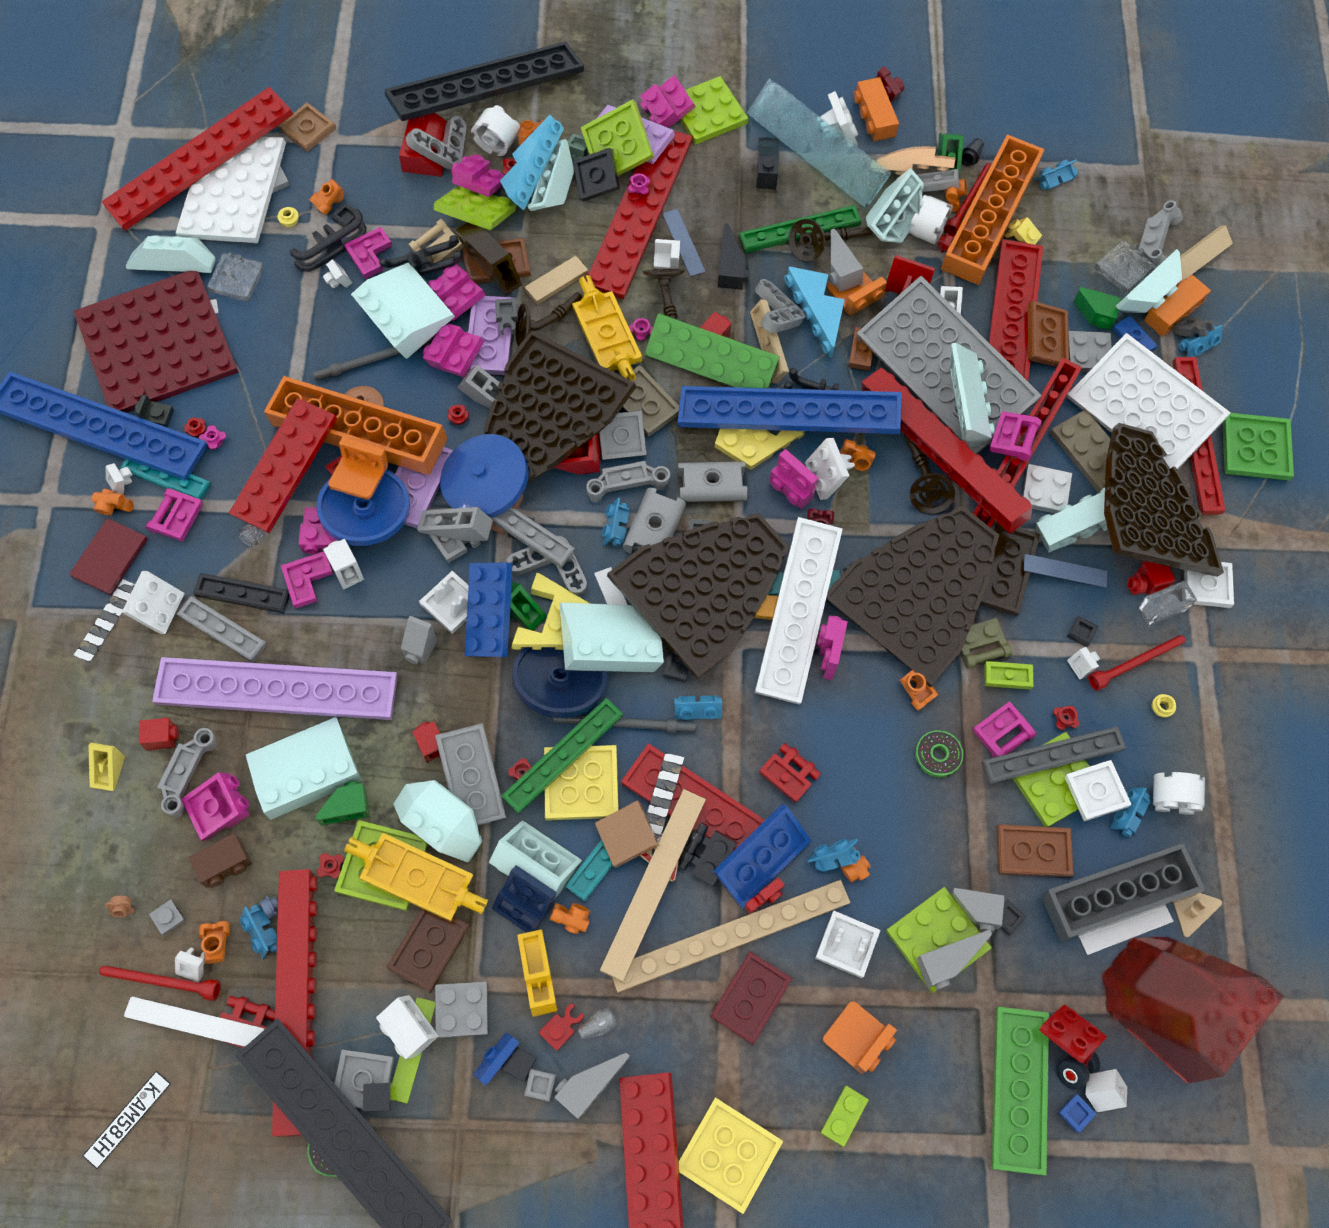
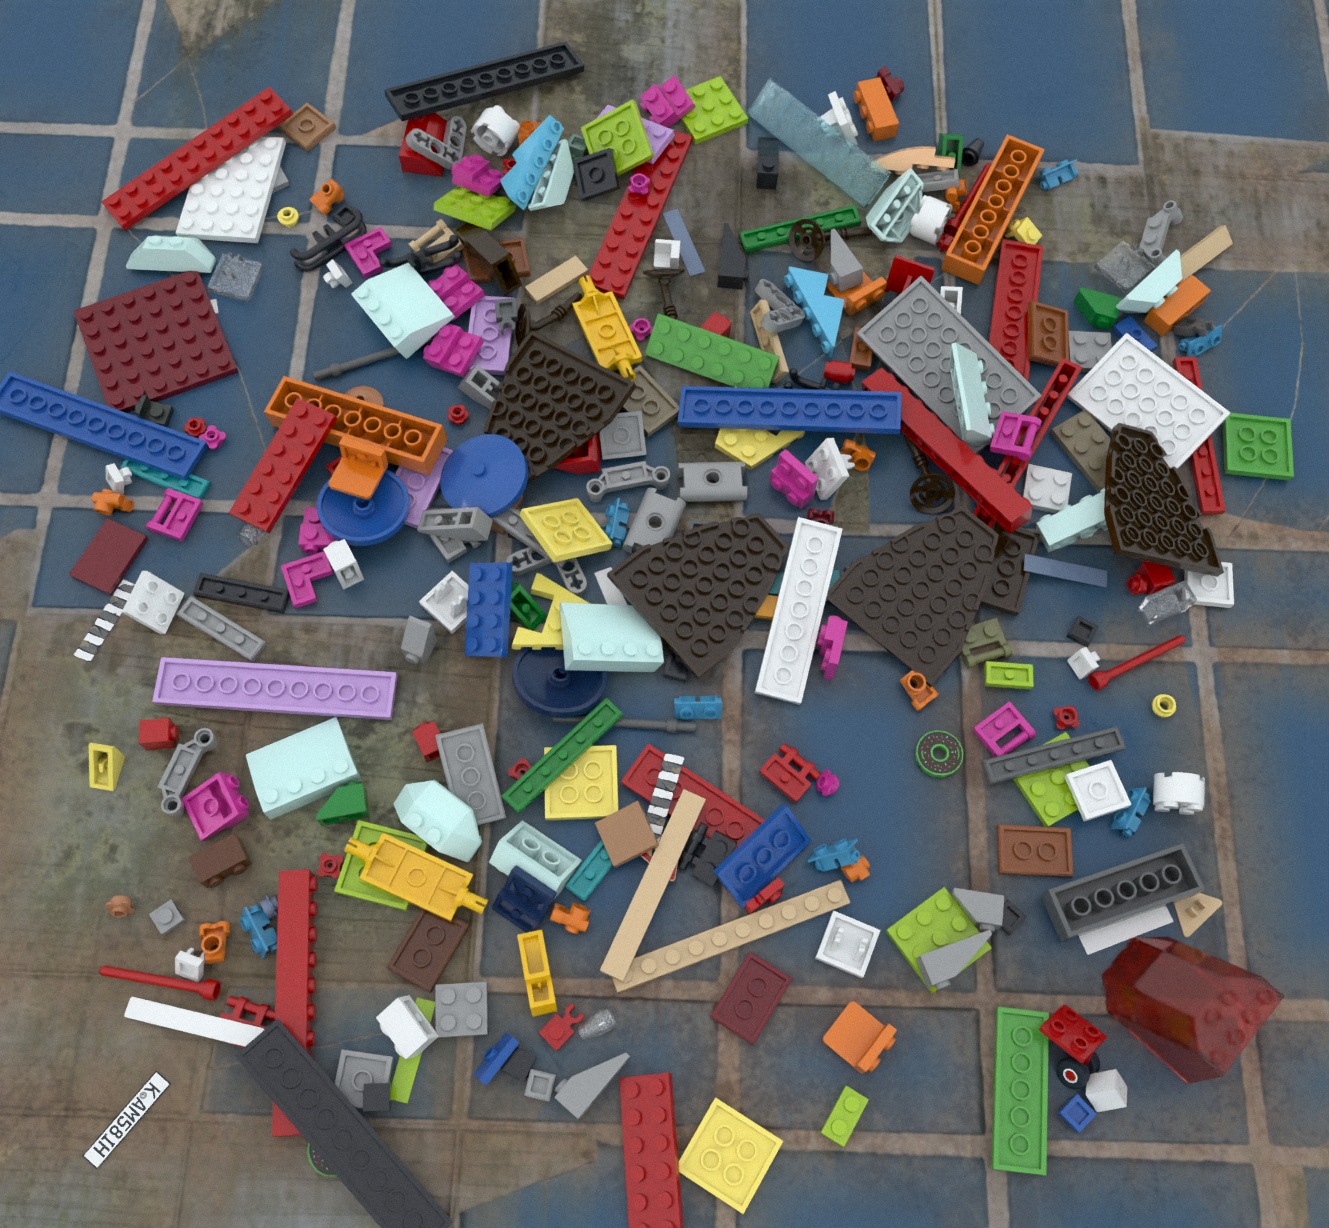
(565, 529): none -> light yellow plate
(827, 783): none -> dark pink plate
(839, 371): none -> red brick

